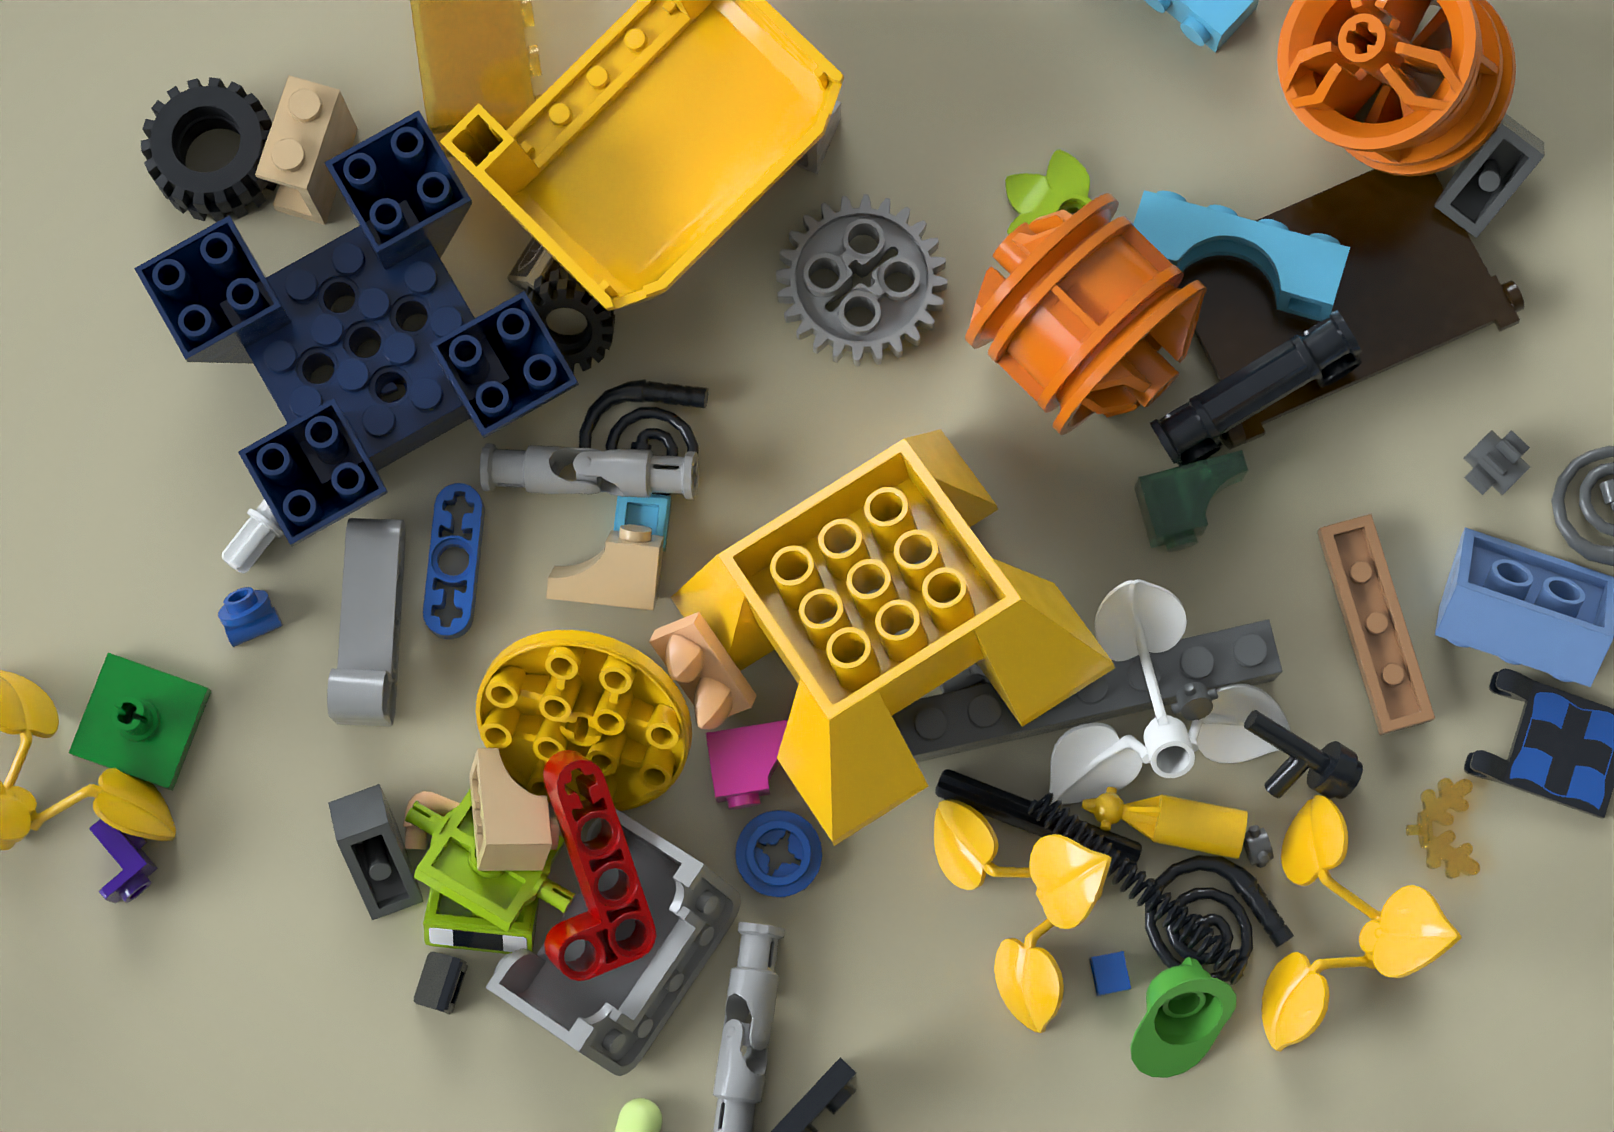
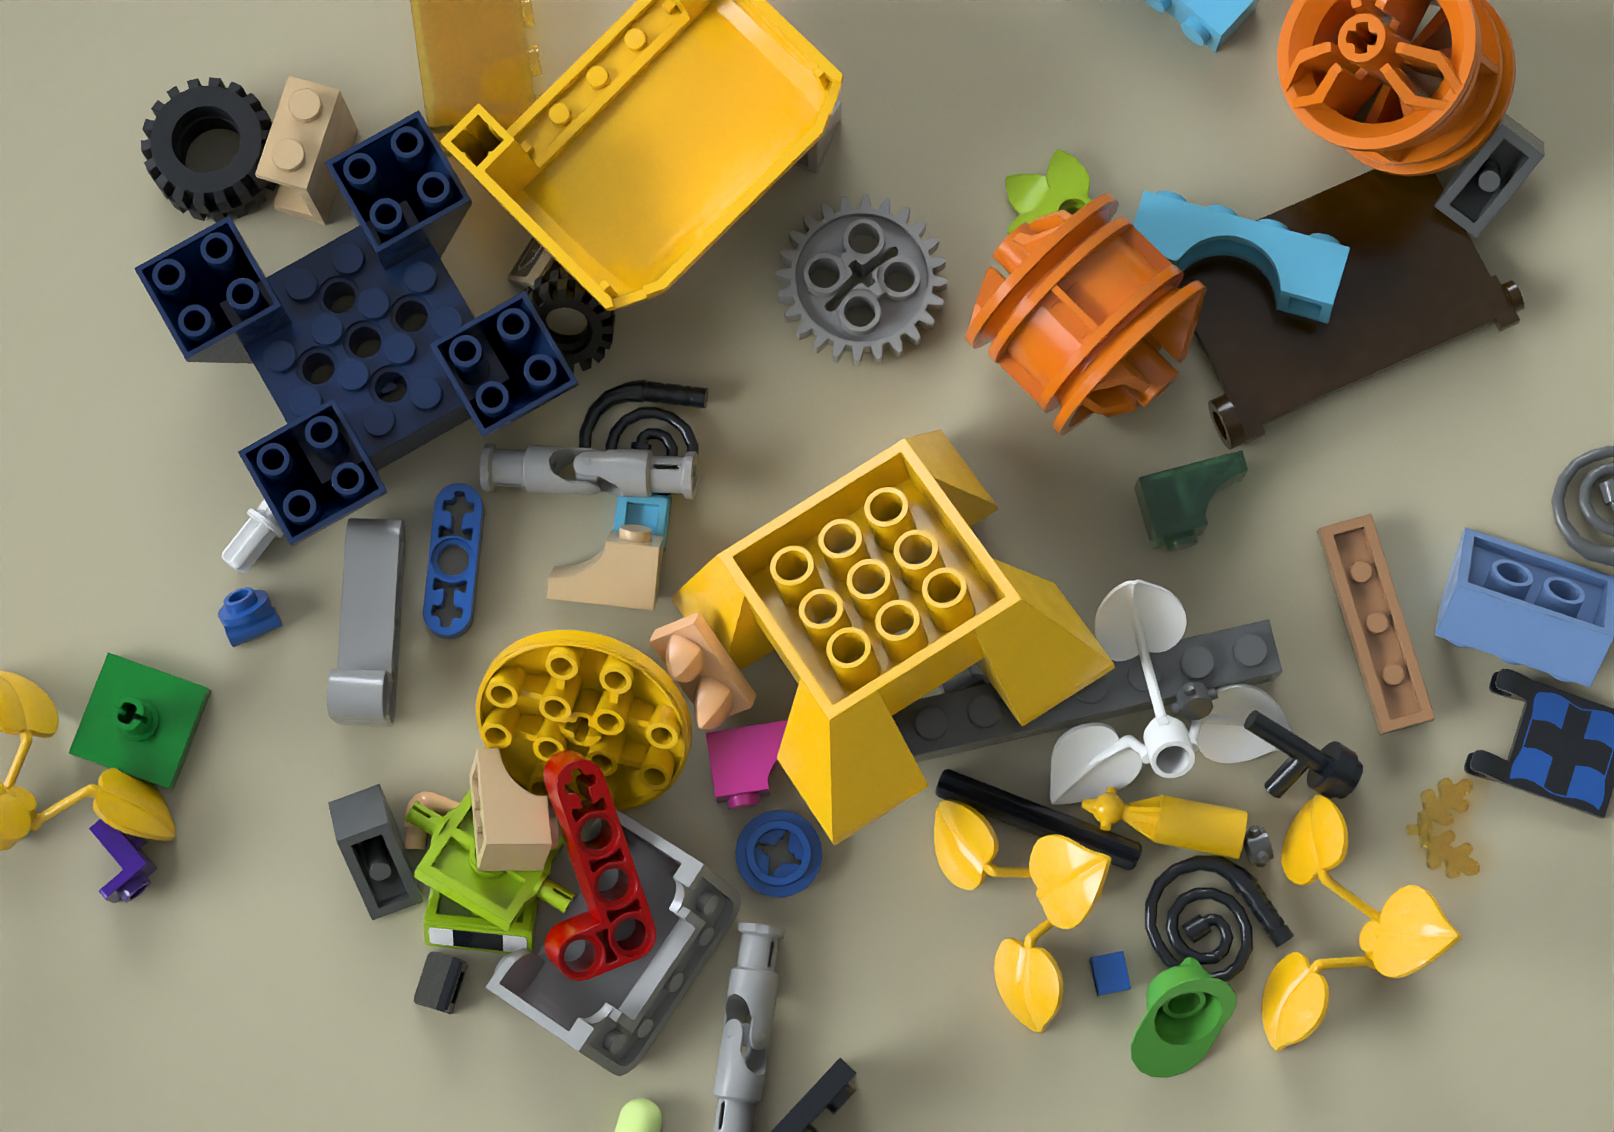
(1140, 885): black piece -> none
(1320, 353): black piece -> none
(1496, 462): dark grey gear -> none

